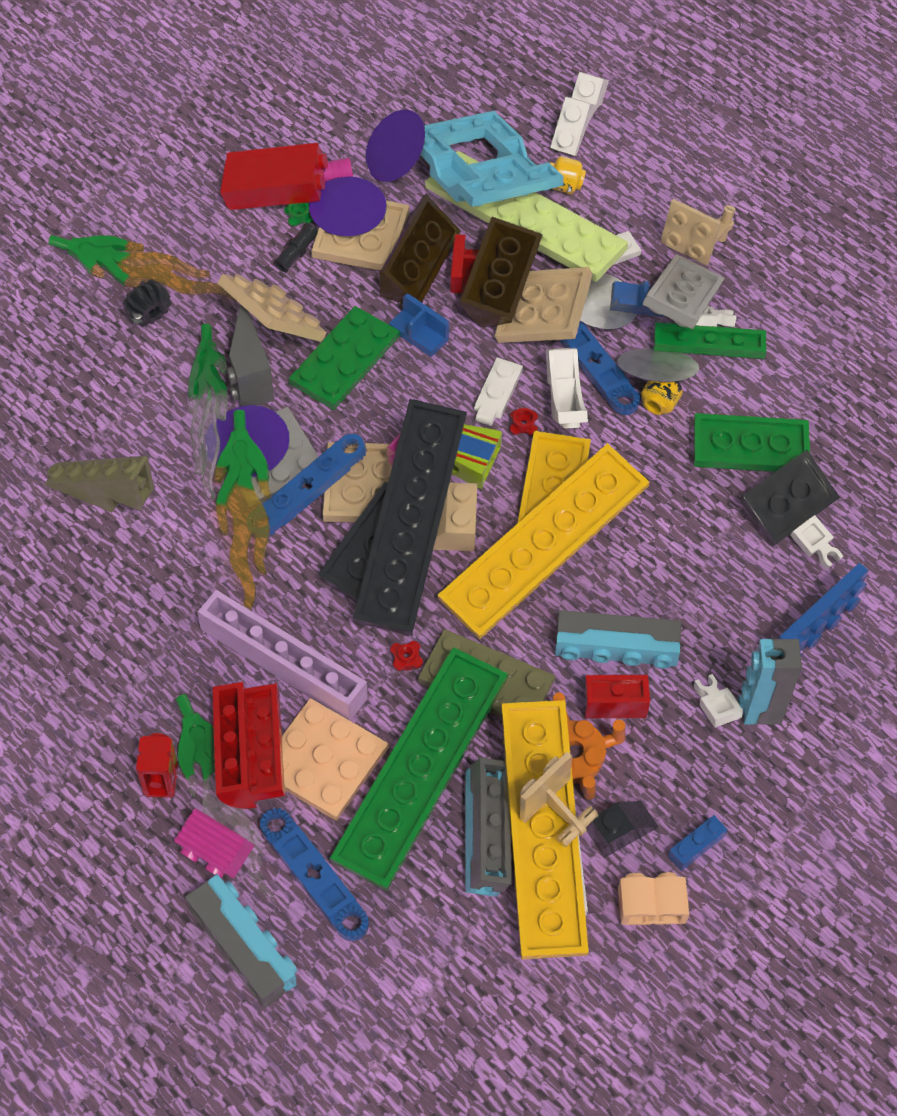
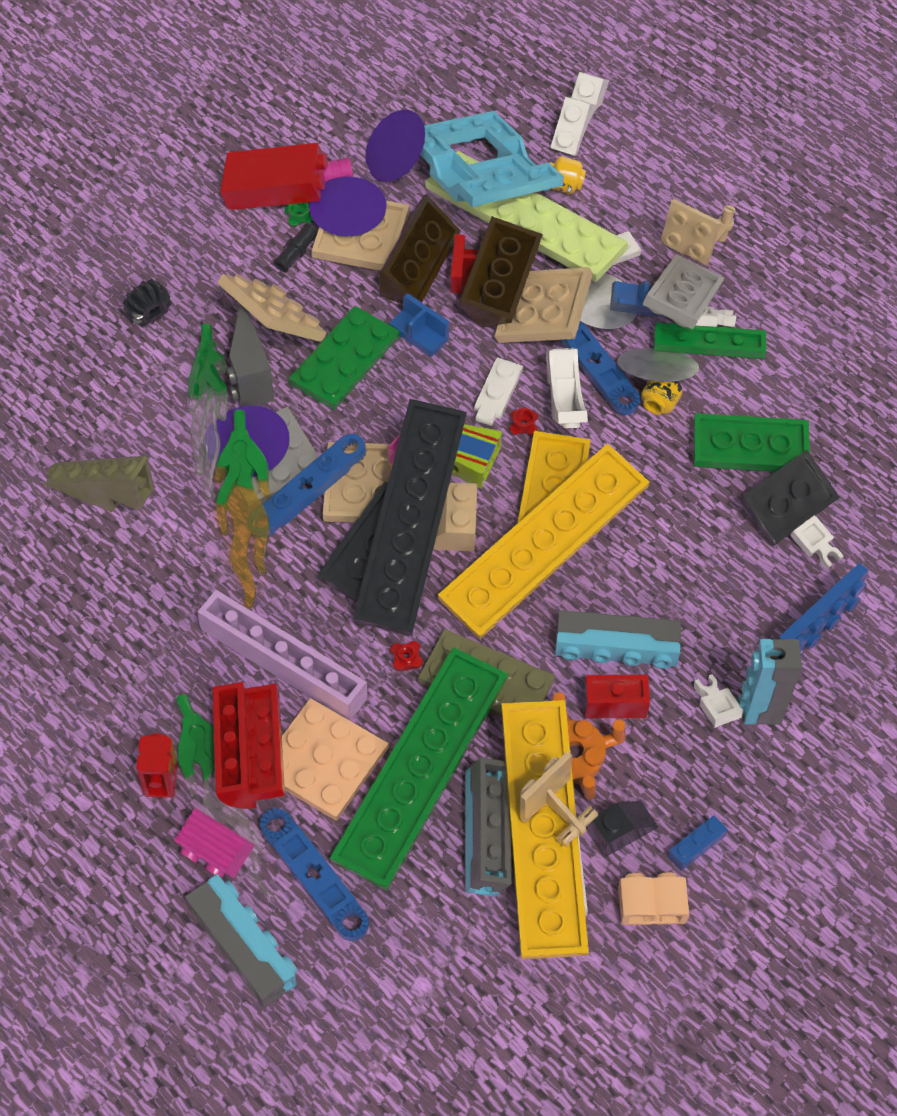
(134, 267): piece -> none

